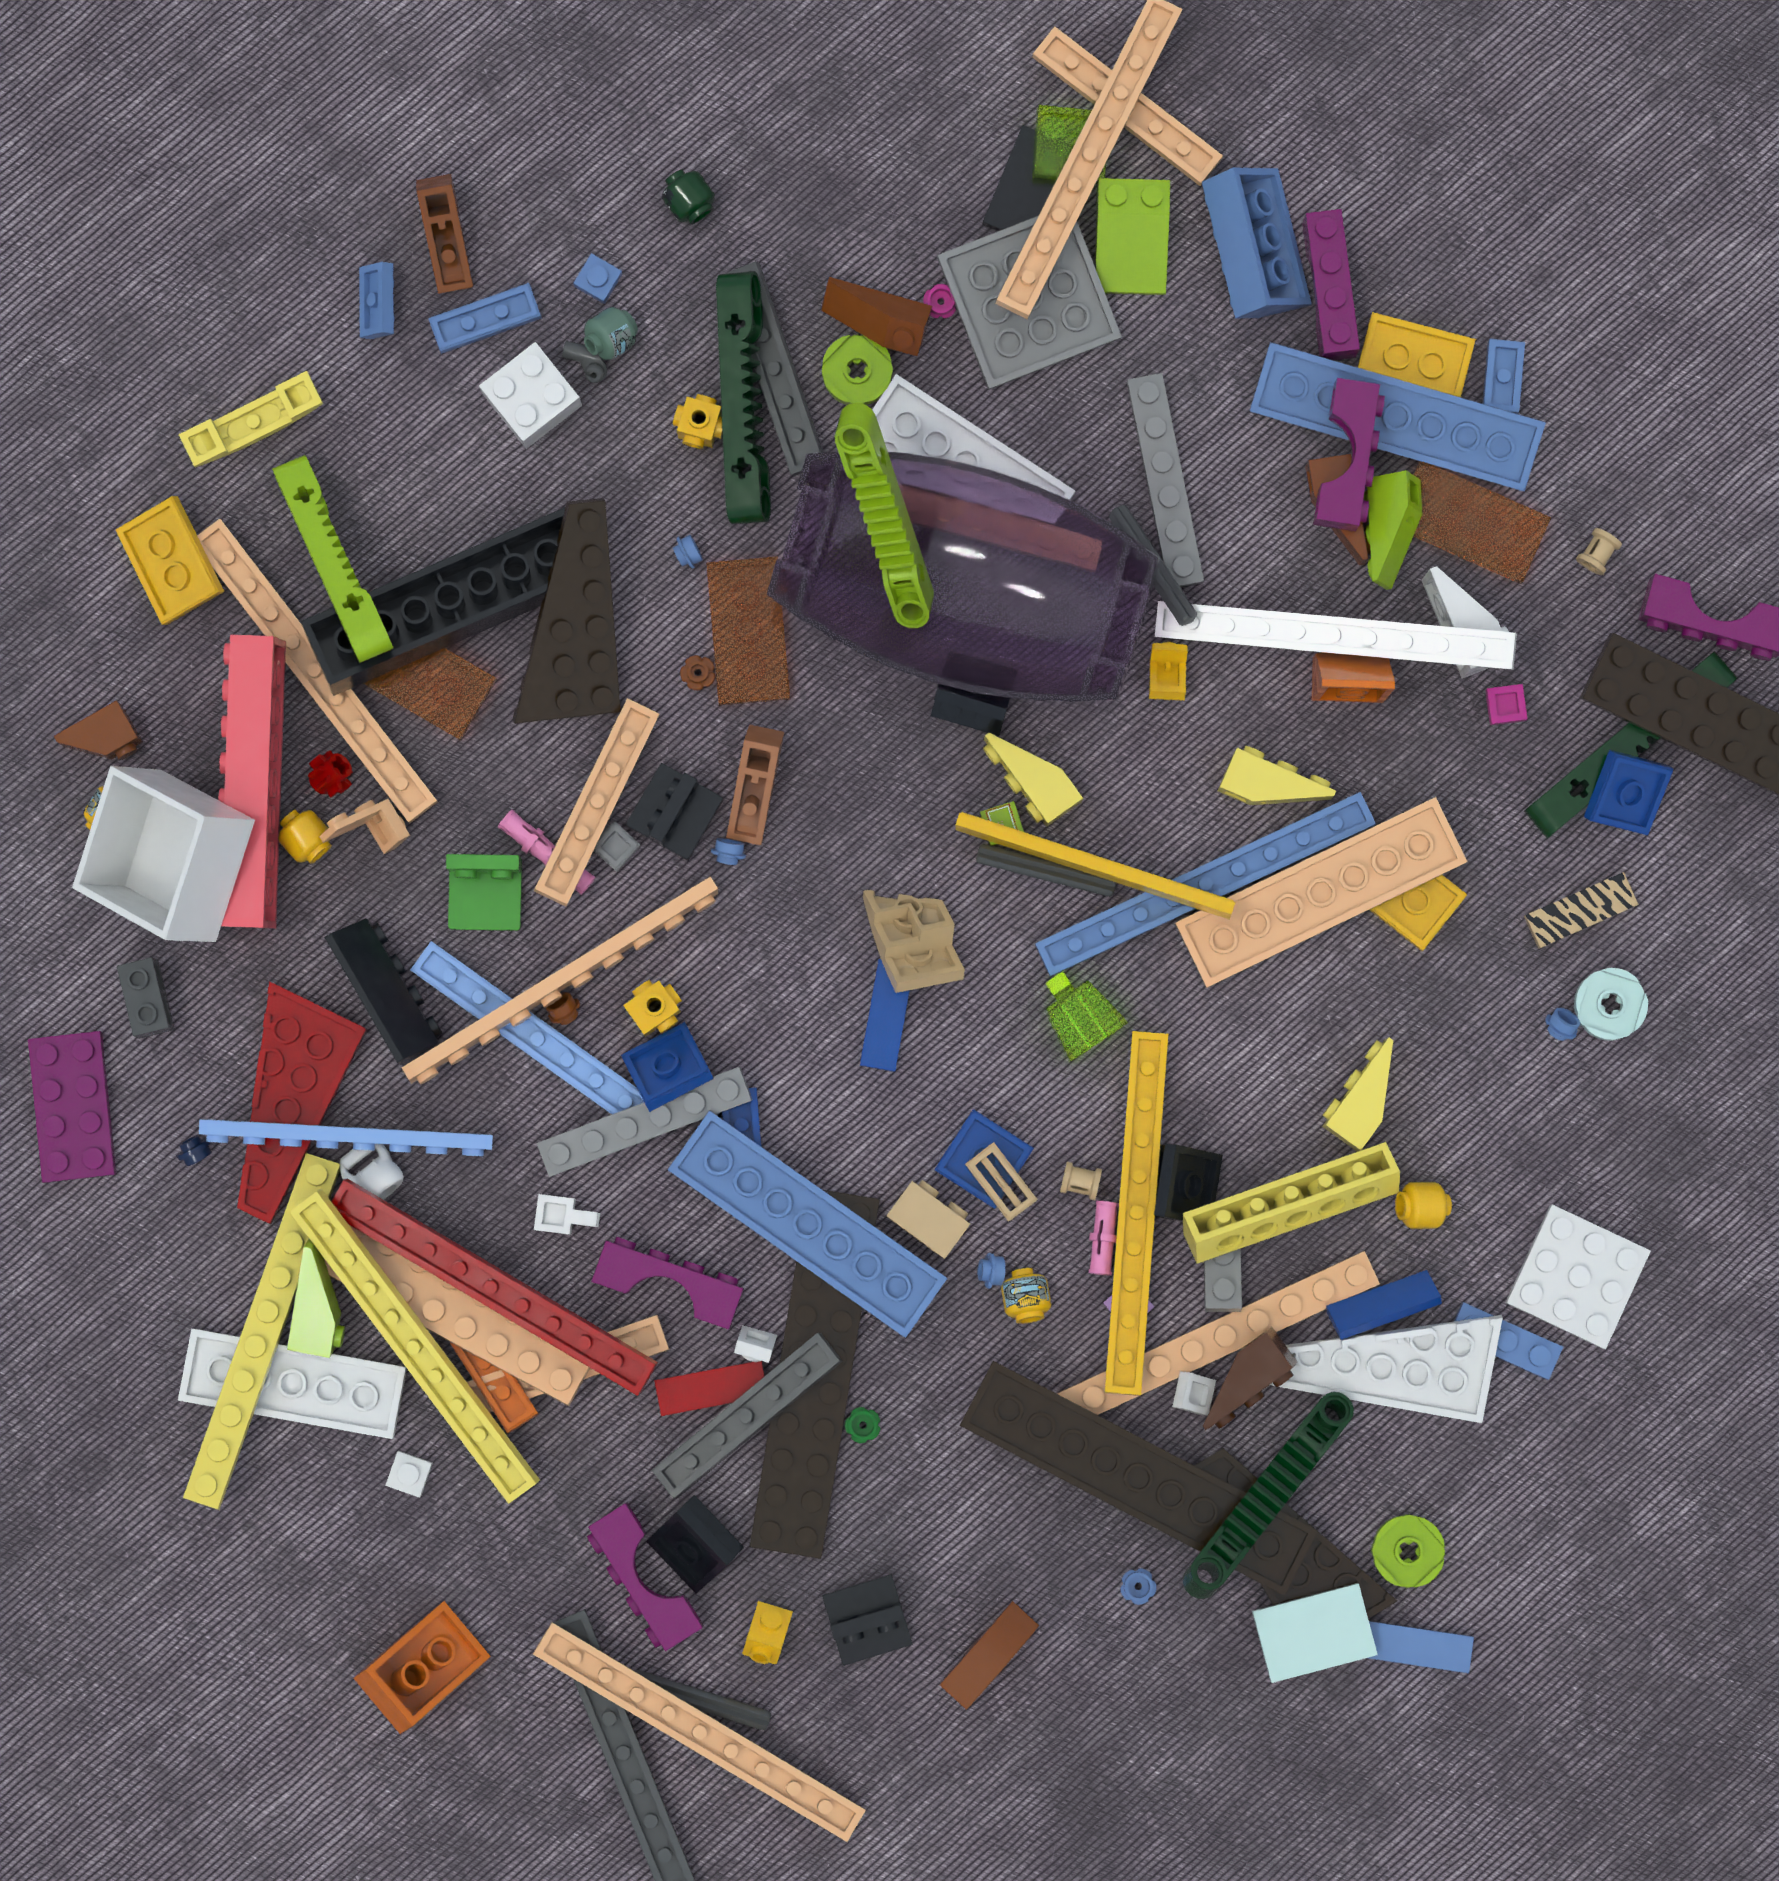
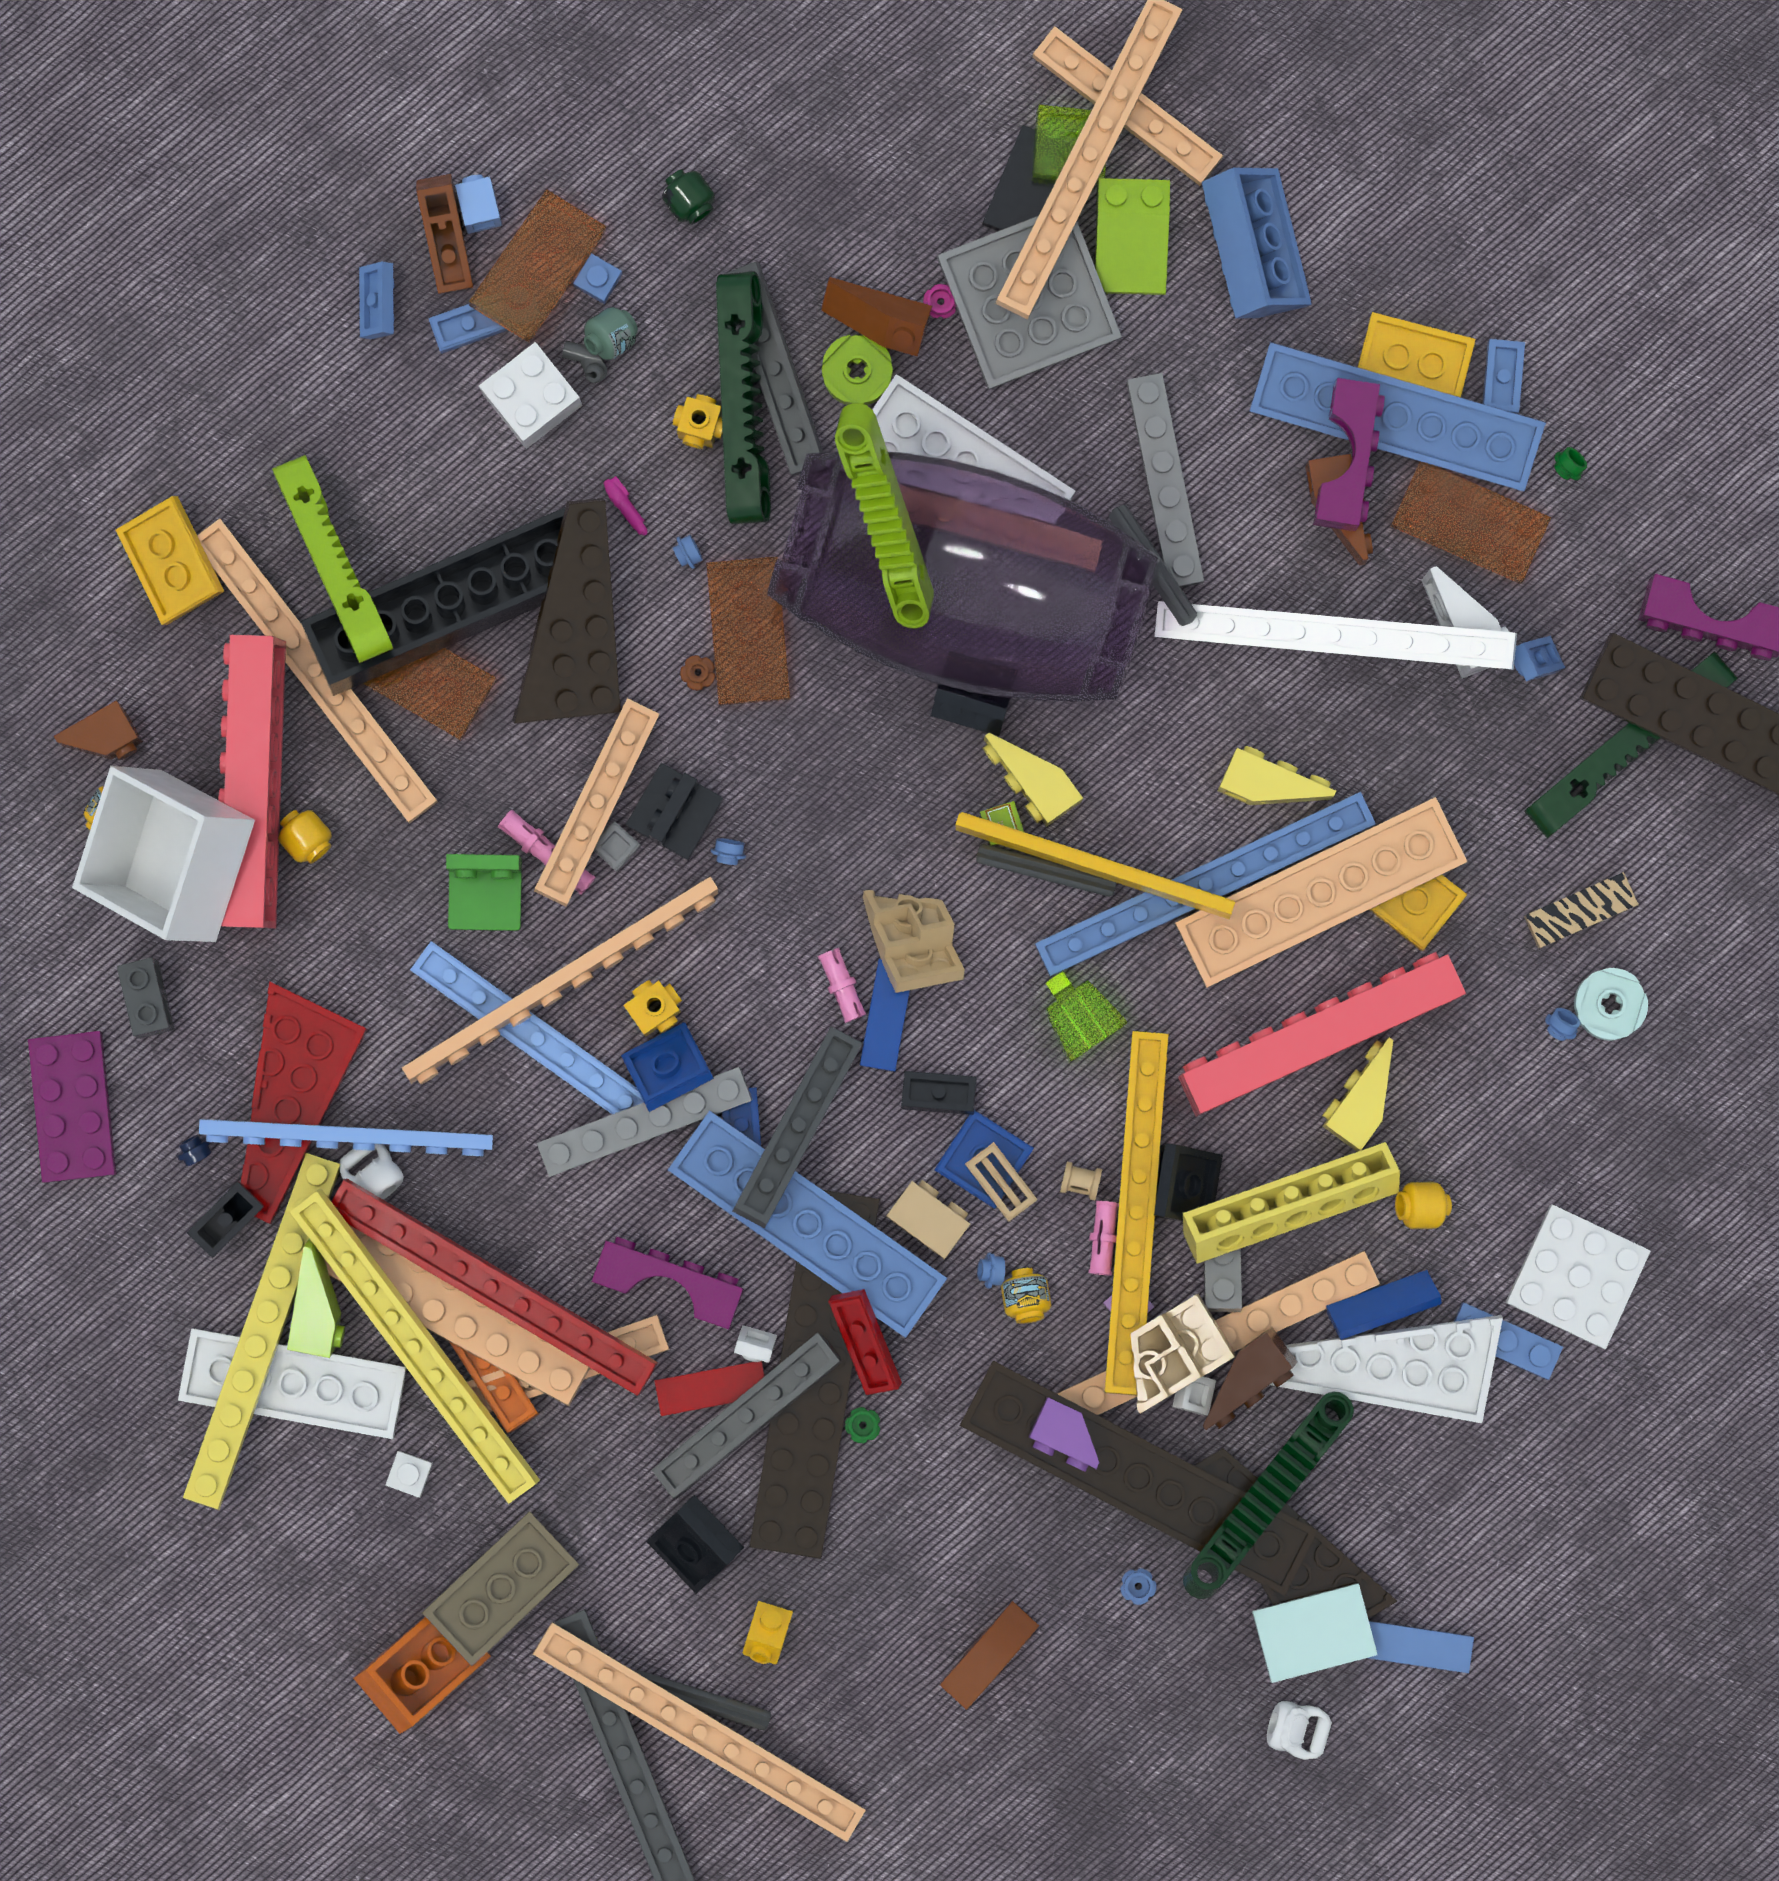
(225, 1219): none -> black slope
(252, 421): light yellow slope -> none
(330, 773): red gear -> none
(381, 820): light nougat bracket -> none
(384, 991): black slope -> none
(478, 203): none -> light blue brick
(500, 1588): none -> dark tan plate
(537, 266): none -> clear orange tile
(559, 1214): white plate -> none
(563, 1010): dark orange plate -> none
(620, 498): none -> dark pink piece
(669, 1617): magenta arch -> none
(755, 784): nougat slope -> none
(797, 1127): none -> dark grey plate
(842, 985): none -> bright pink pin
(865, 1342): none -> red tile
(867, 1619): black bracket -> none
(939, 1092): none -> black plate
(1065, 1431): none -> medium lavender slope
(1168, 671): yellow bracket -> none
(1176, 1351): none -> tan slope
(1289, 1726): none -> white piece
(1316, 1037): none -> coral brick
(1332, 284): magenta arch -> none
(1351, 678): orange slope -> none
(1393, 519): lime slope -> none
(1429, 1552): lime plate -> none
(1506, 704): dark pink plate -> none
(1537, 658): none -> medium blue plate
(1570, 464): none -> green plate
(1599, 551): tan bush -> none
(1628, 792): blue tile -> none

